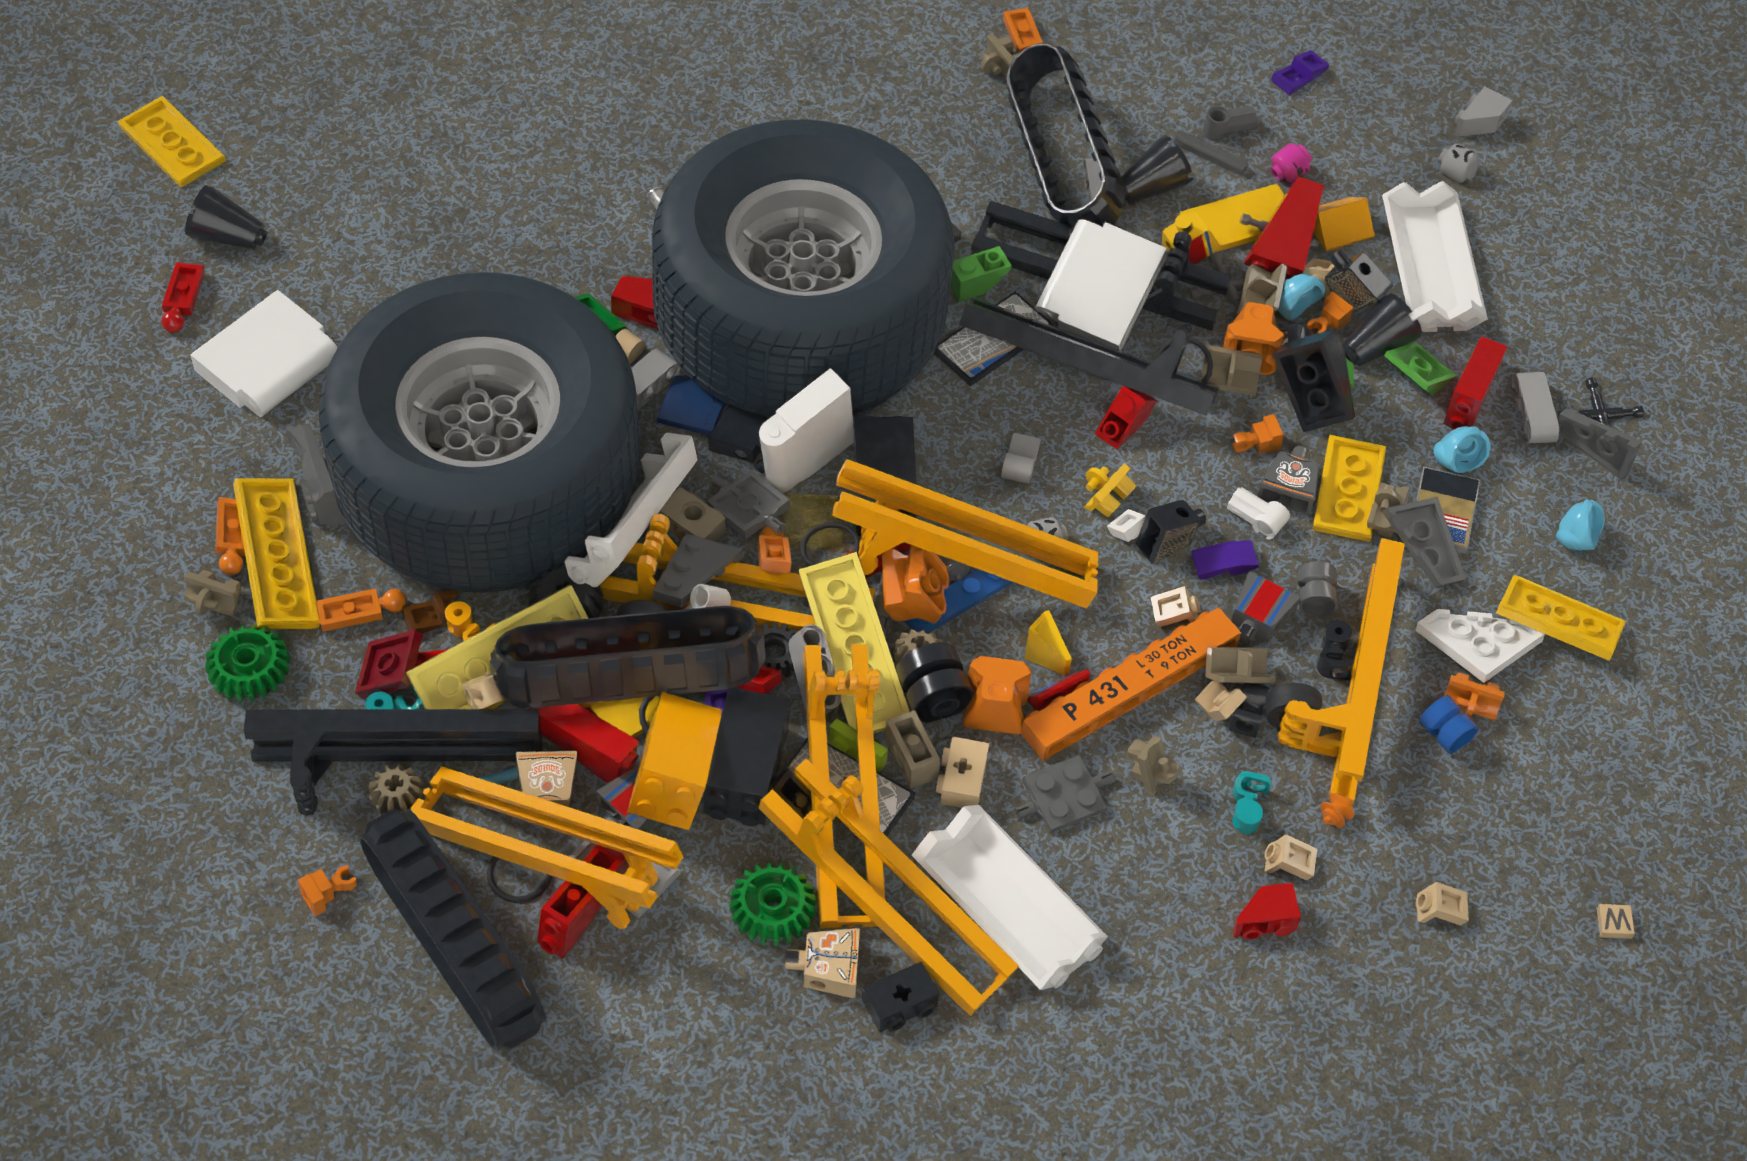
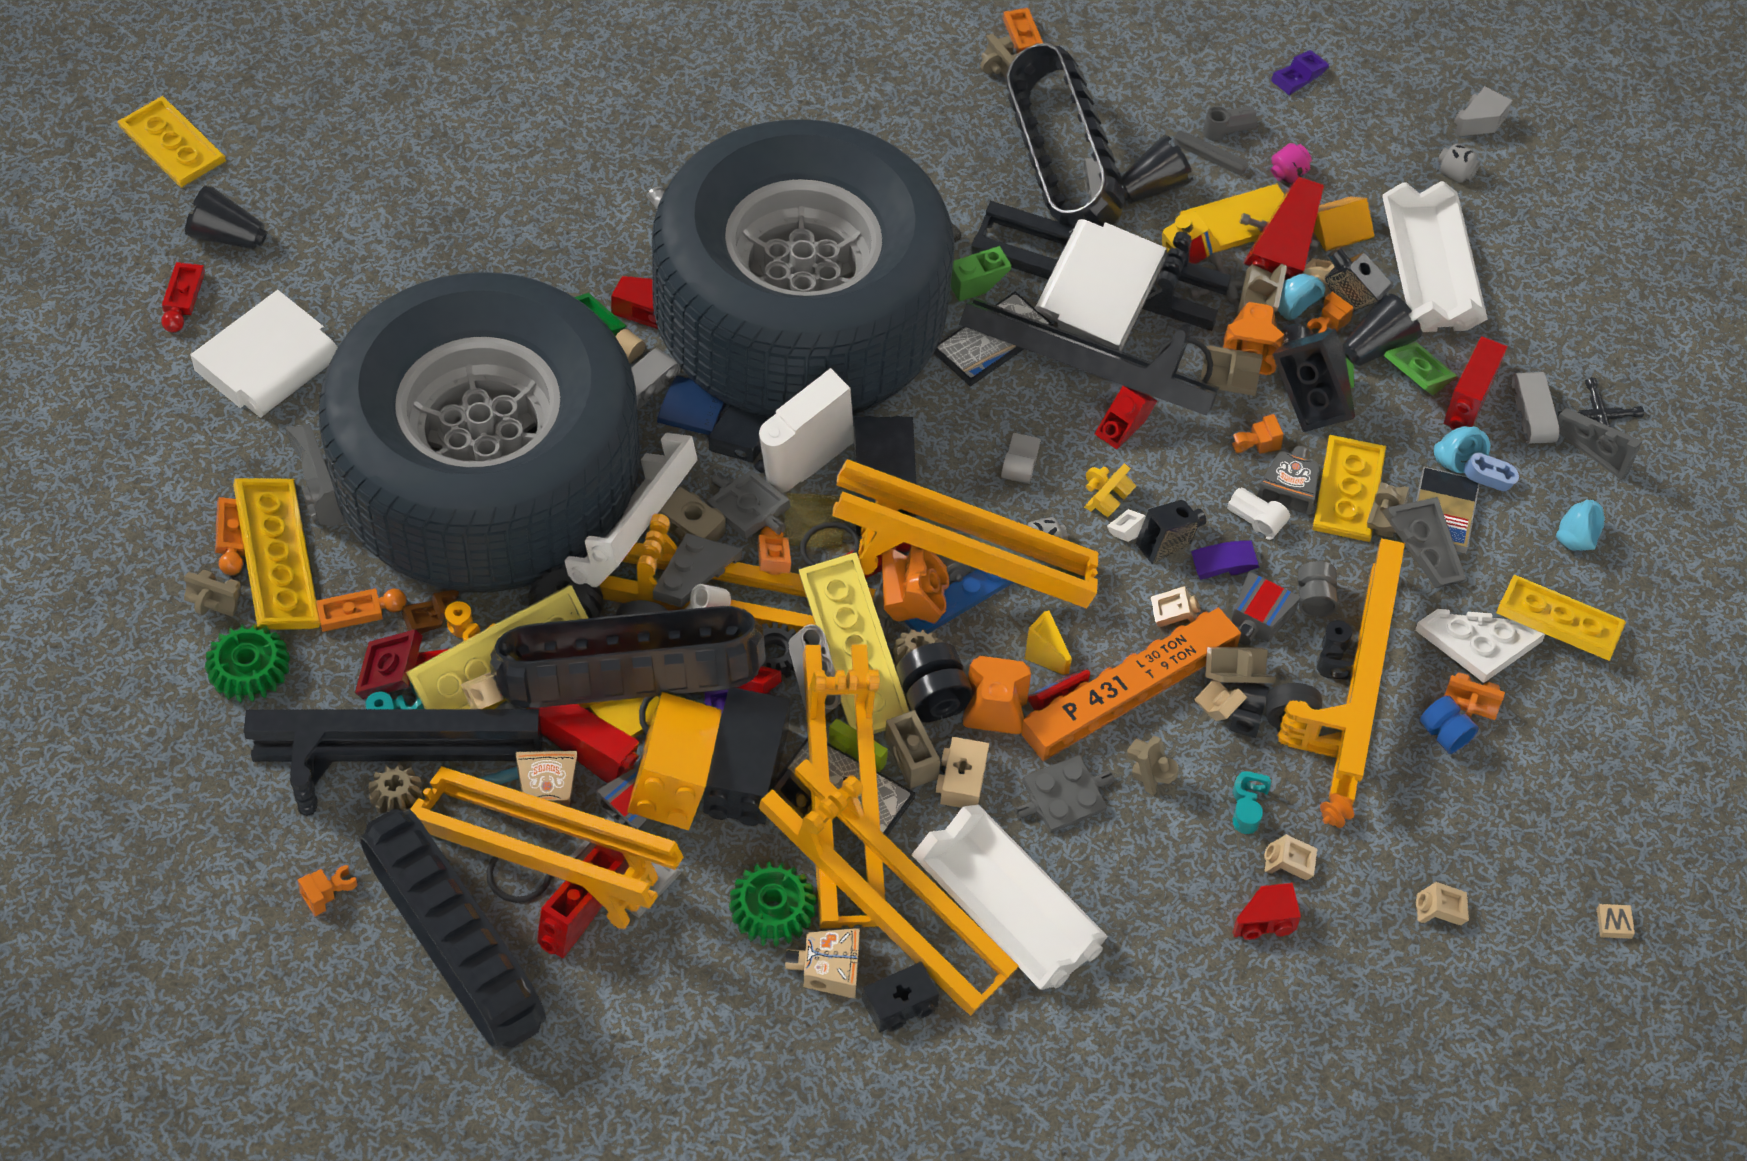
(1491, 472): none -> medium blue beam

